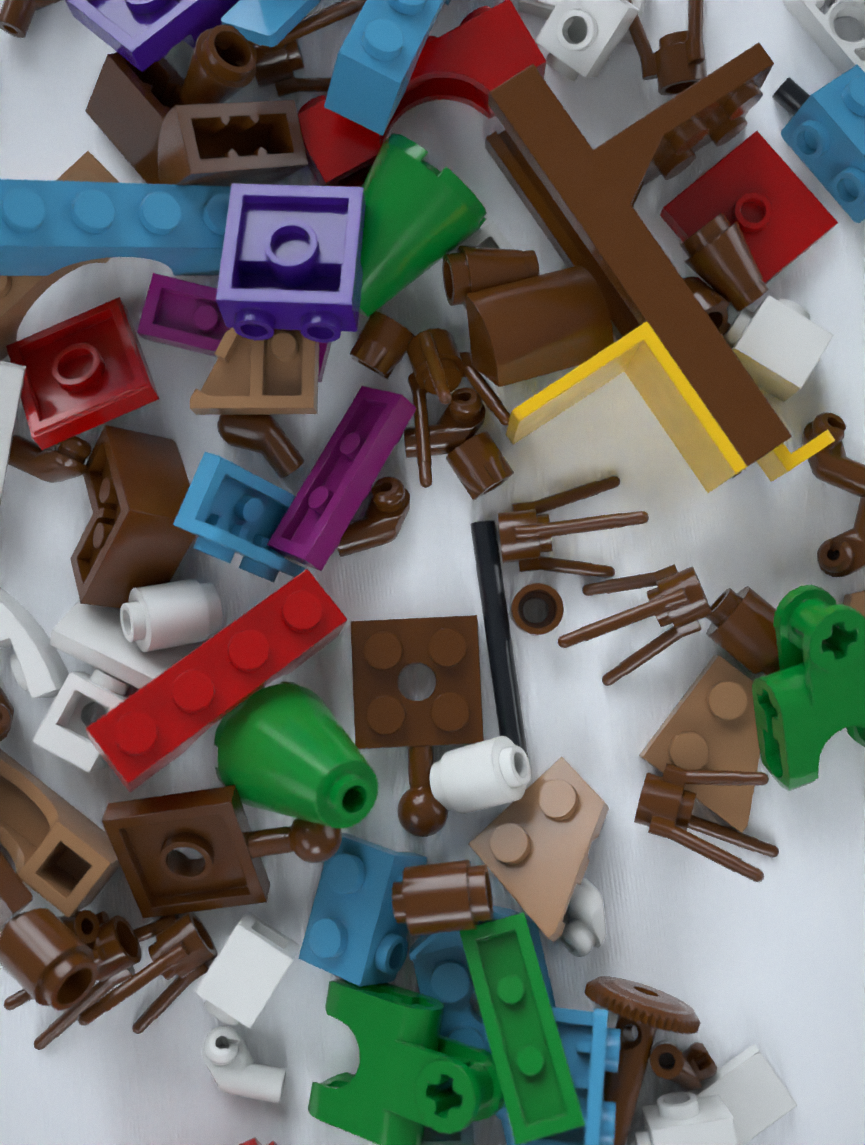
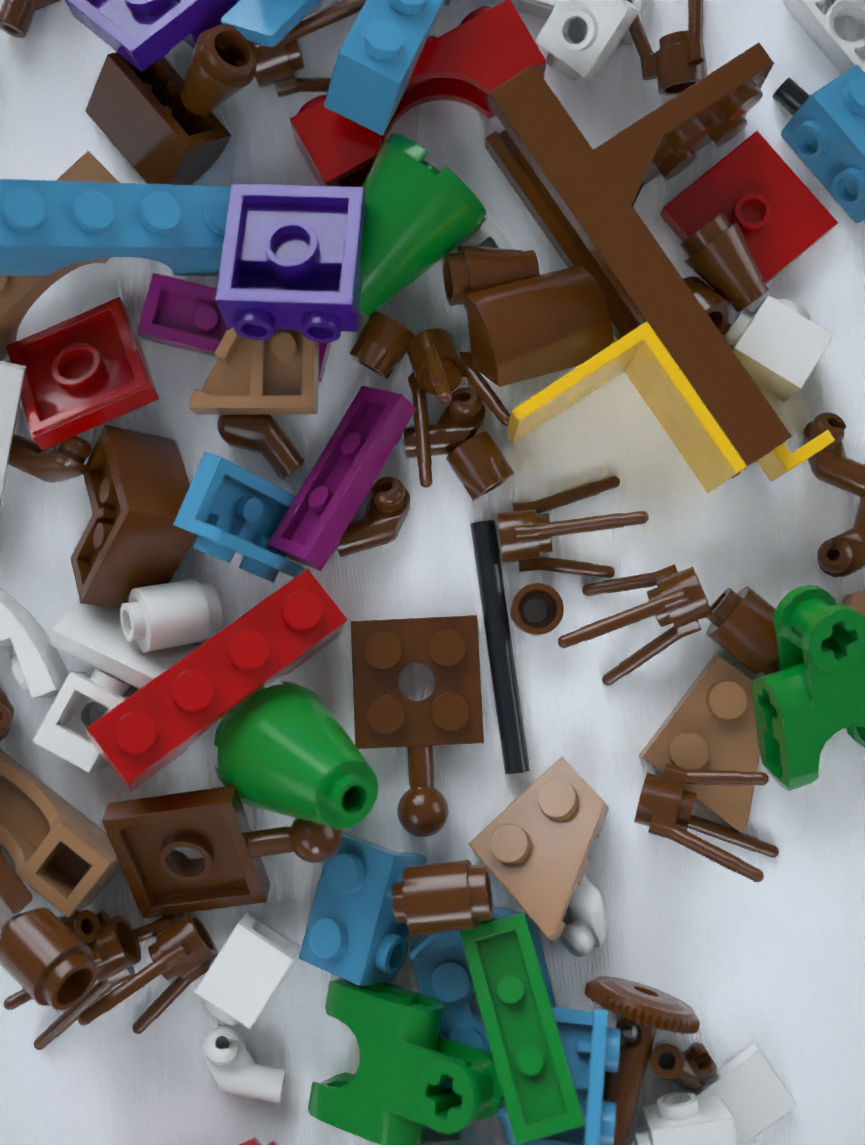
(230, 143): reddish brown brick -> none
(480, 775): white brick -> none

